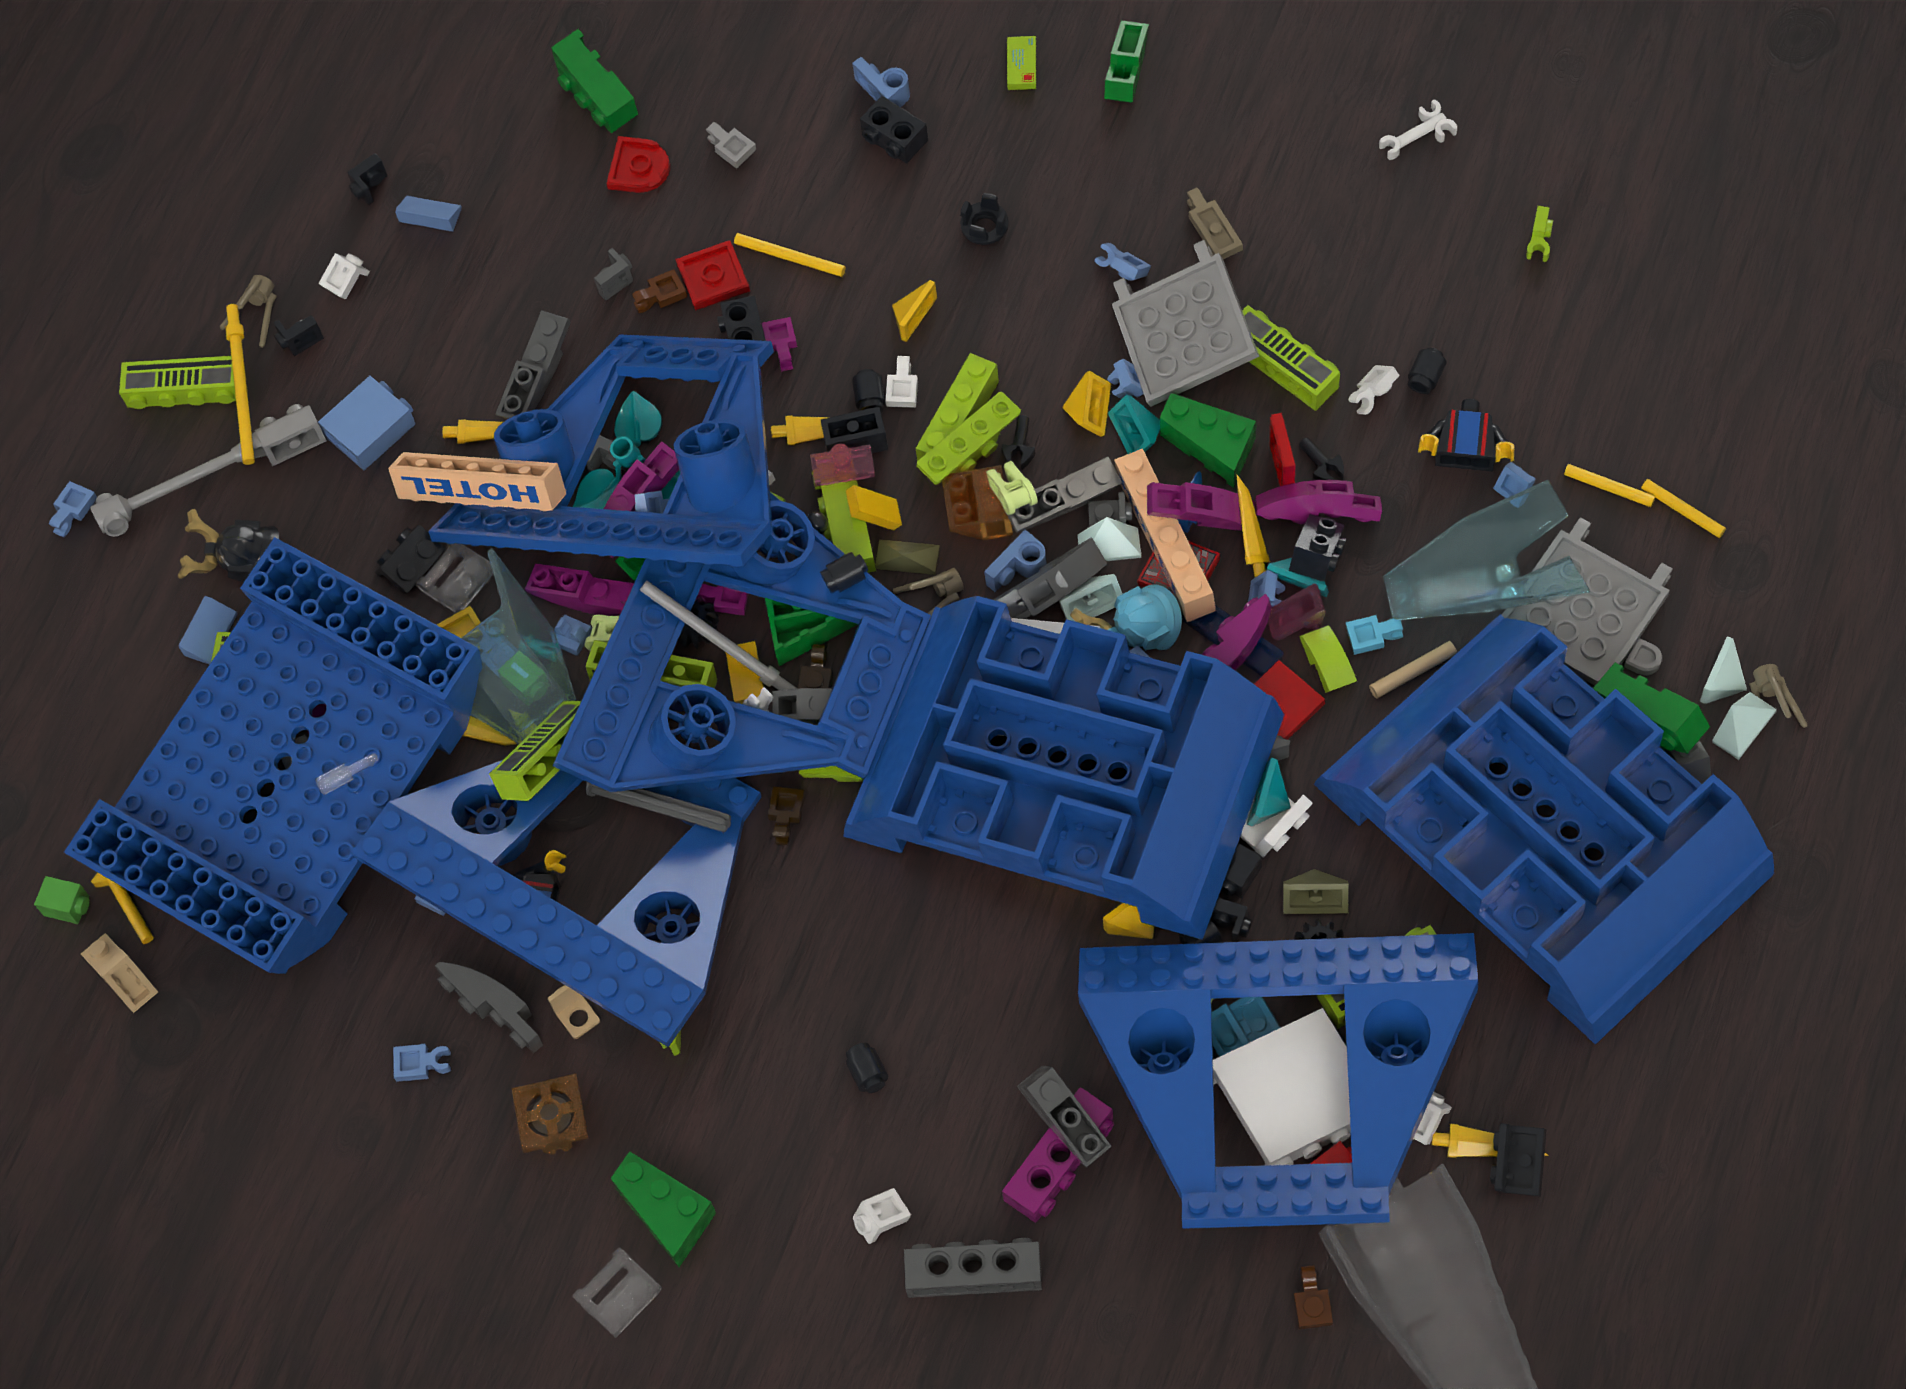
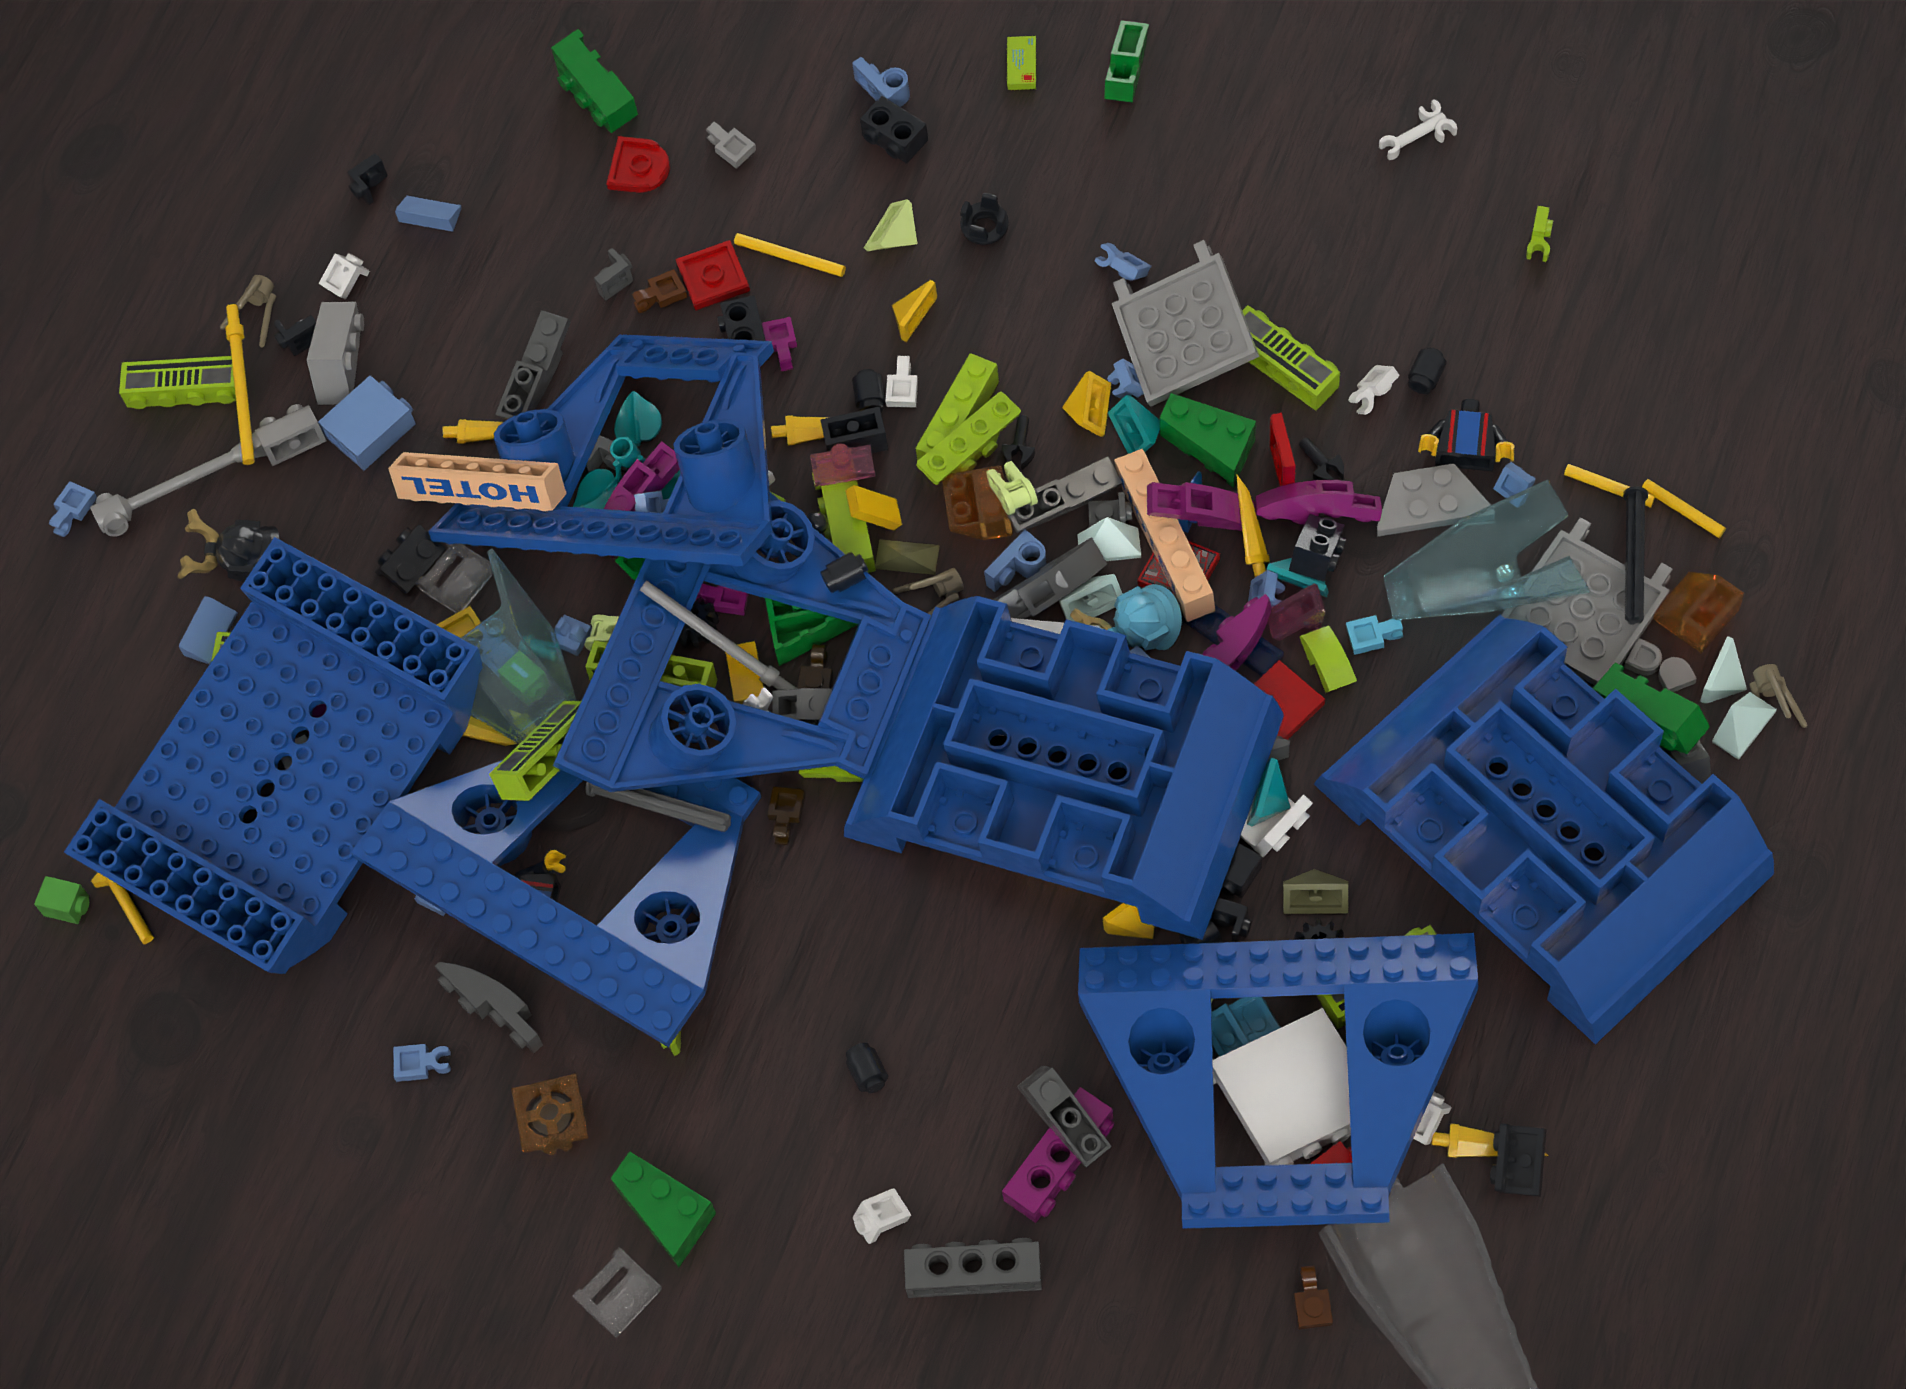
(119, 972): tan bracket -> none
(335, 351): none -> light grey wedge
(342, 774): clear axle -> none
(565, 1002): tan bracket -> none
(578, 590): magenta slope -> none
(894, 228): none -> yellowish green slope
(1212, 225): dark tan plate -> none
(1412, 669): tan piece -> none
(1428, 500): none -> light grey wing
(1635, 548): none -> black axle
(1676, 674): none -> light grey tile
(1699, 608): none -> clear orange slope

